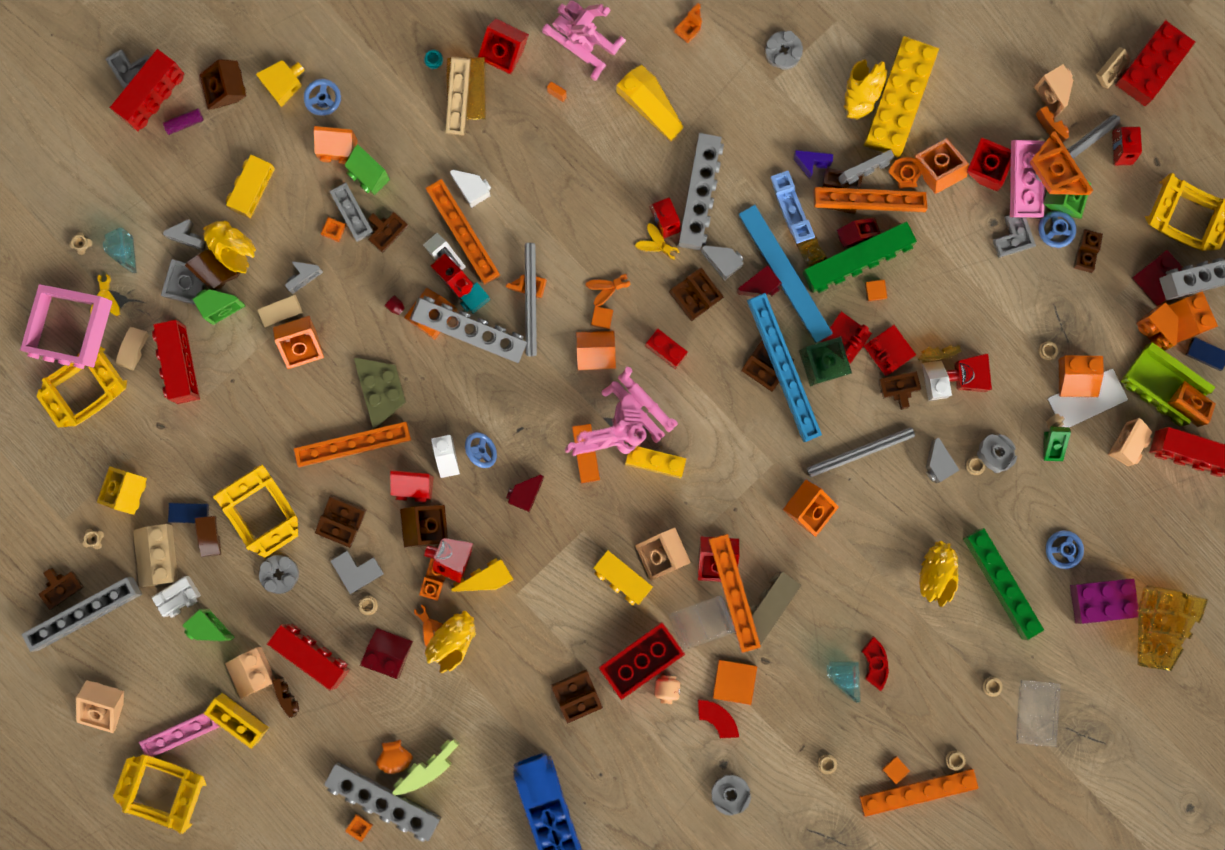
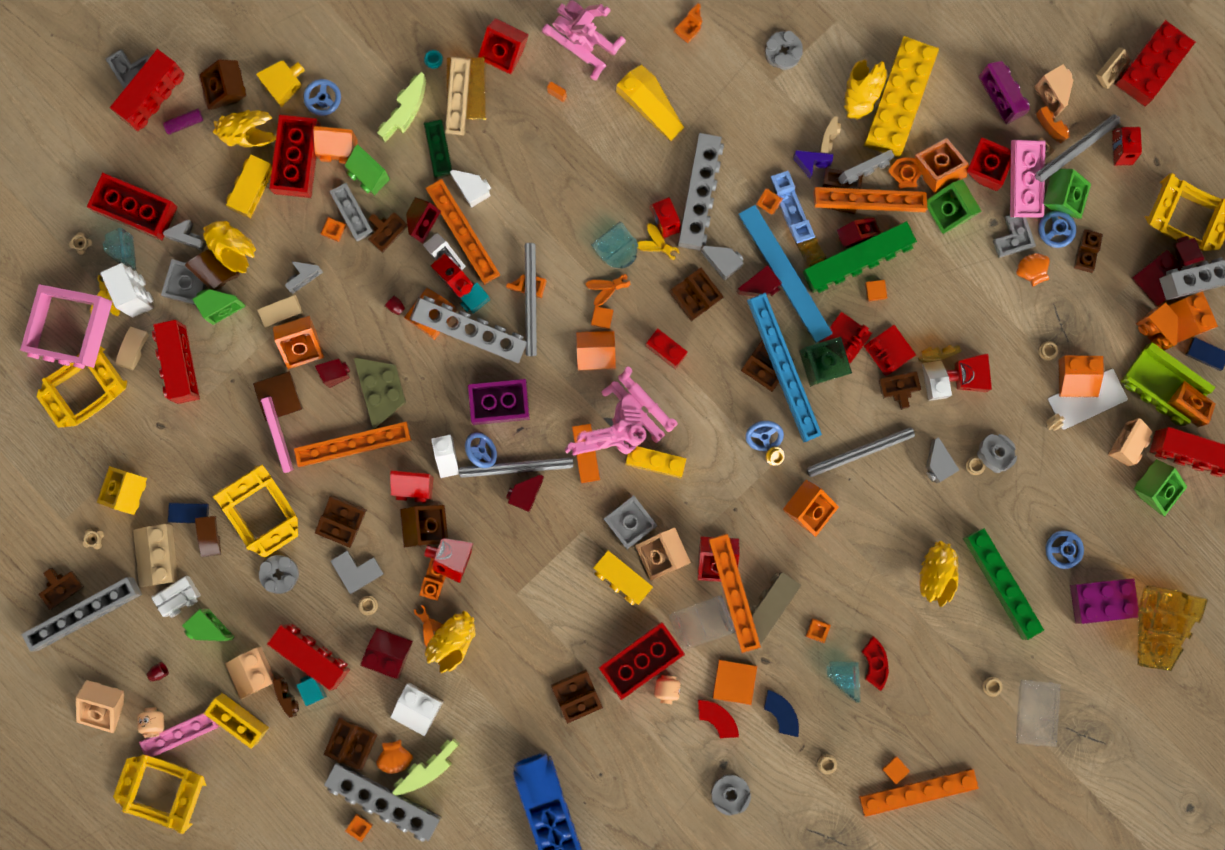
(127, 290): none -> white brick
(132, 206): none -> red brick
(150, 722): none -> light nougat head
(157, 672): none -> dark red hose
(241, 129): none -> yellow head
(277, 434): none -> bright pink tile
(282, 391): none -> reddish brown slope
(294, 157): none -> red brick
(310, 690): none -> teal brick
(333, 372): none -> dark red slope
(350, 744): none -> reddish brown slope
(409, 102): none -> yellowish green slope
(416, 709): none -> white slope
(421, 219): none -> dark red slope
(438, 148): none -> dark green tile
(491, 578): yellow slope -> none
(499, 402): none -> magenta brick
(517, 467): none -> light grey axle
(616, 247): none -> clear light blue slope
(630, 522): none -> light grey plate
(763, 431): none -> medium blue piece
(769, 201): none -> orange plate
(774, 456): none -> yellow plate
(783, 712): none -> dark blue tile
(818, 630): none -> orange tile
(830, 134): none -> tan slope
(953, 206): none -> bright green slope
(955, 760): tan plate -> none
(1004, 91): none -> magenta slope
(1034, 268): none -> orange animal
(1056, 443): green slope -> none
(1058, 169): orange wing -> none
(1160, 487): none -> bright green slope
(1187, 251): none -> dark red slope

